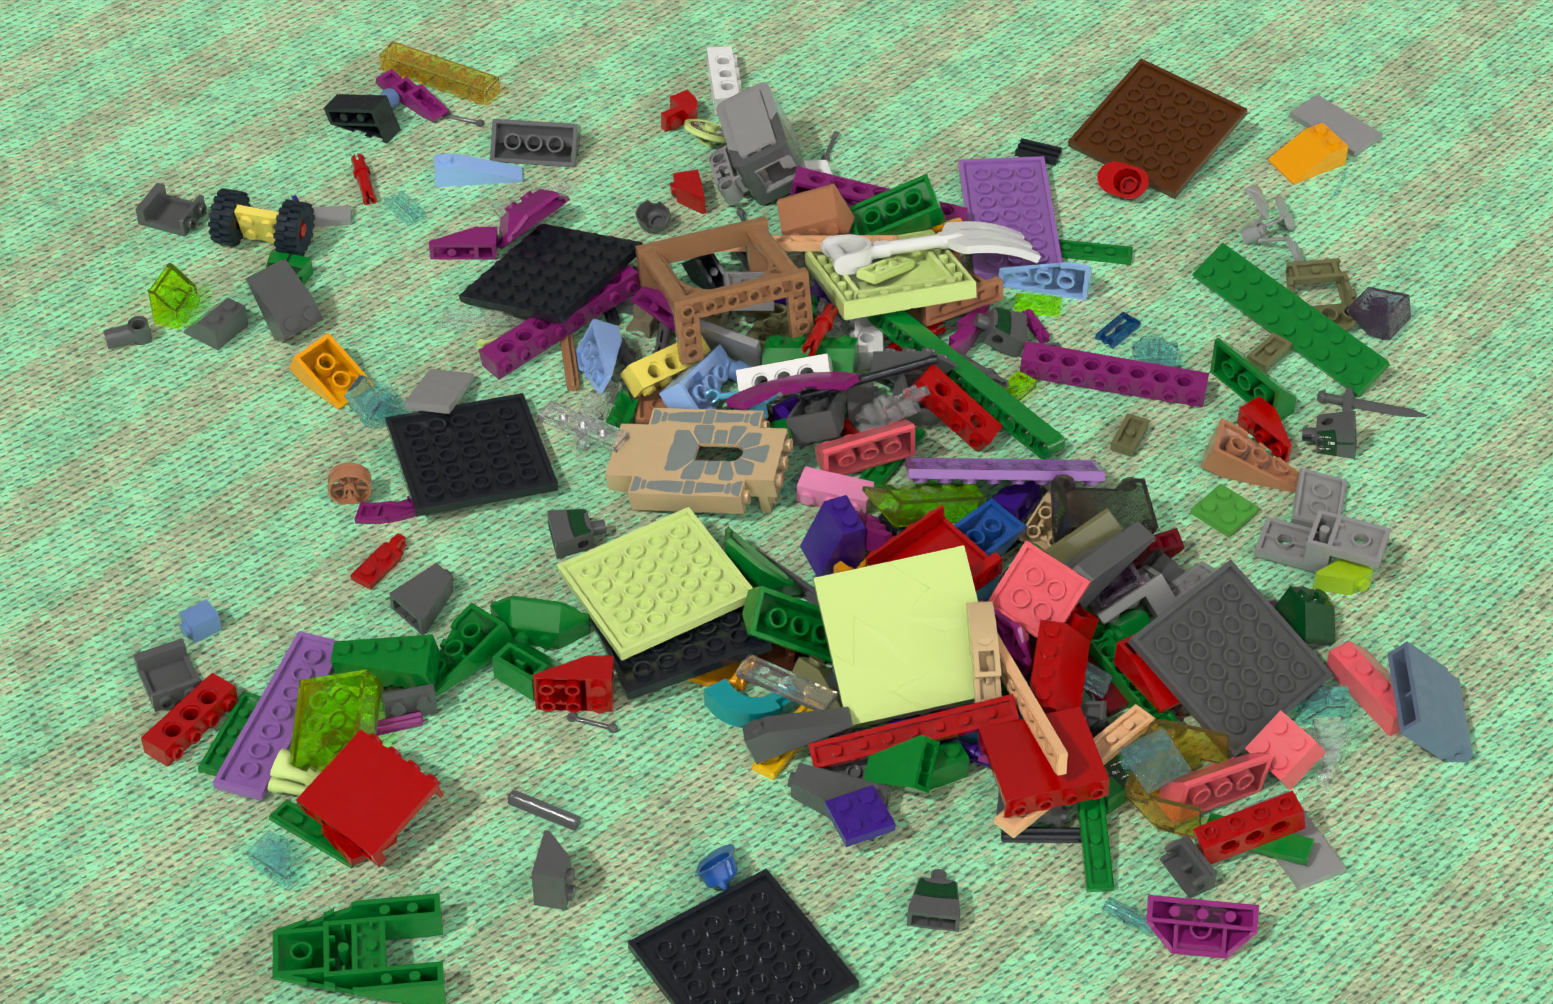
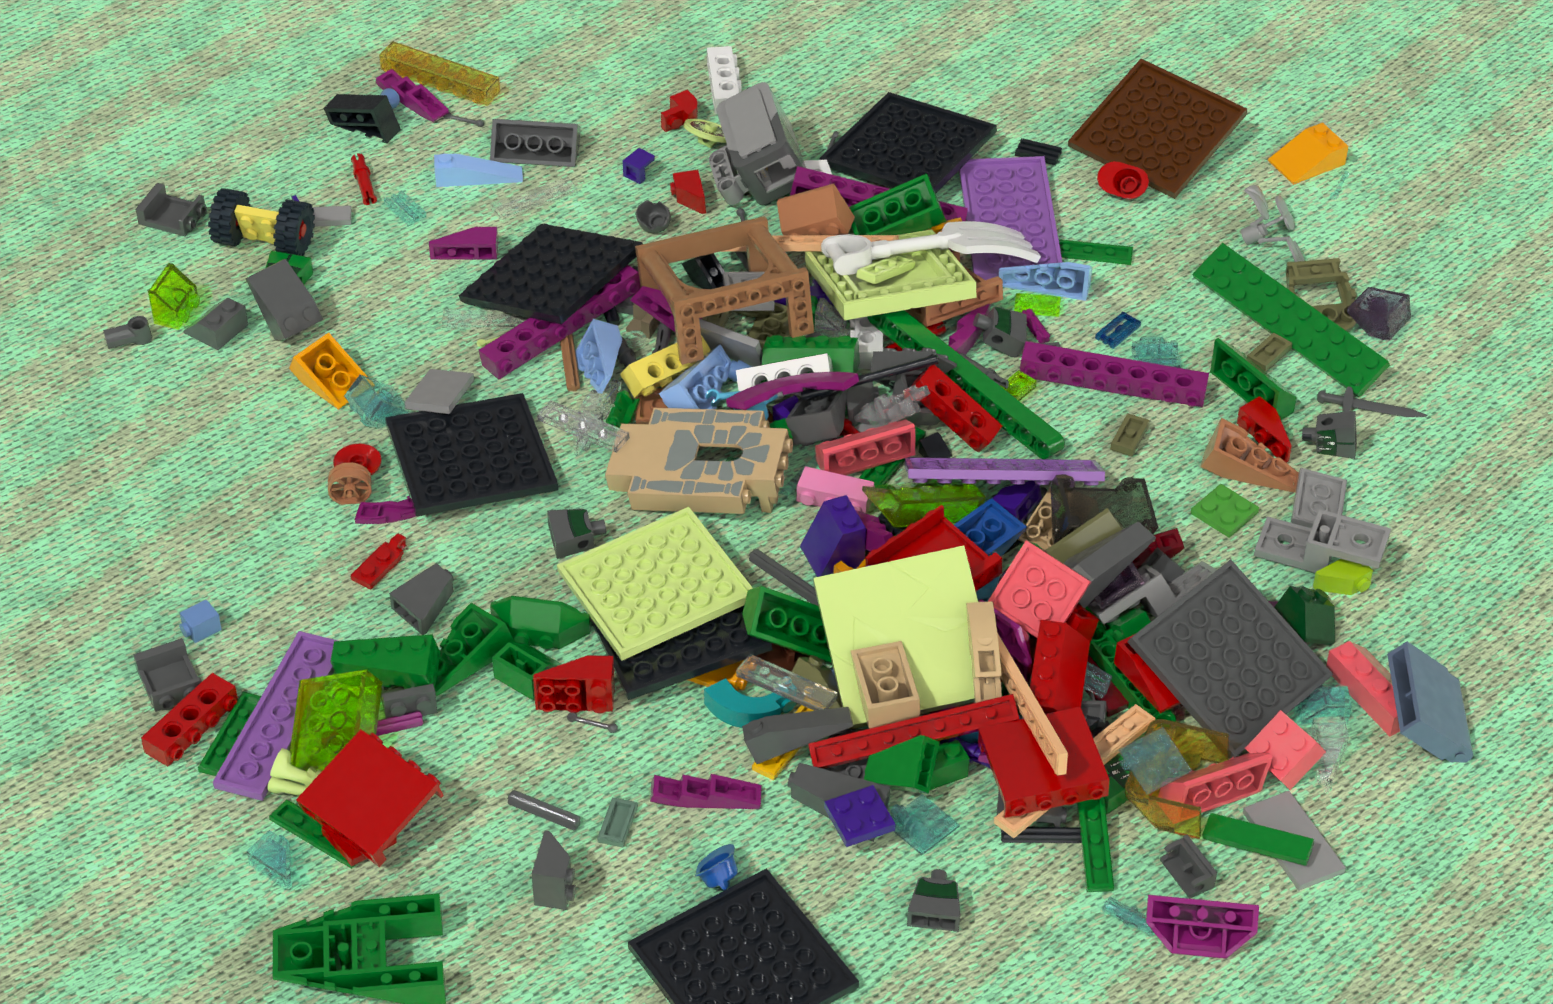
(361, 454): none -> red dish
(528, 213): magenta wedge -> none
(617, 822): none -> sand green tile
(635, 165): none -> dark purple panel
(704, 793): none -> magenta slope
(756, 567): green wedge -> none
(822, 325): red pin -> none
(885, 684): none -> tan slope
(906, 140): none -> black plate
(922, 824): none -> clear light blue hinge
(934, 447): none -> black slope
(1250, 827): red brick -> none
(1347, 127): light grey tile -> none

